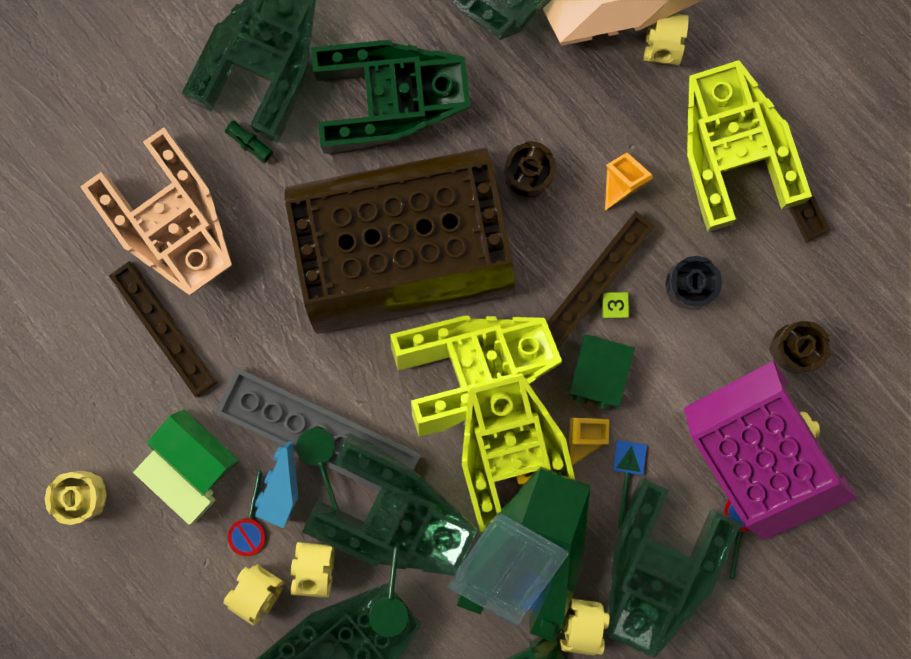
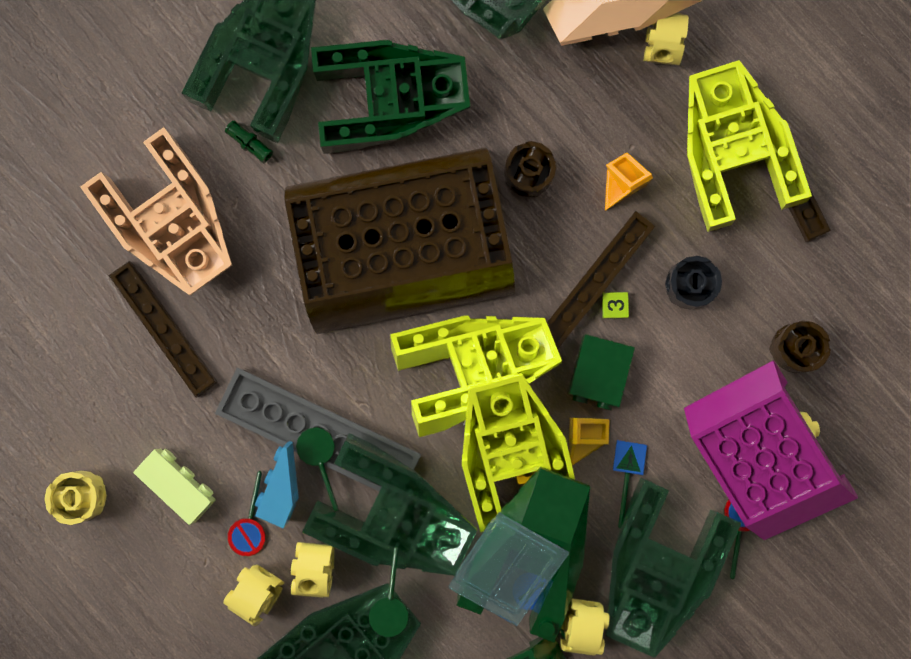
(192, 451): green slope -> none

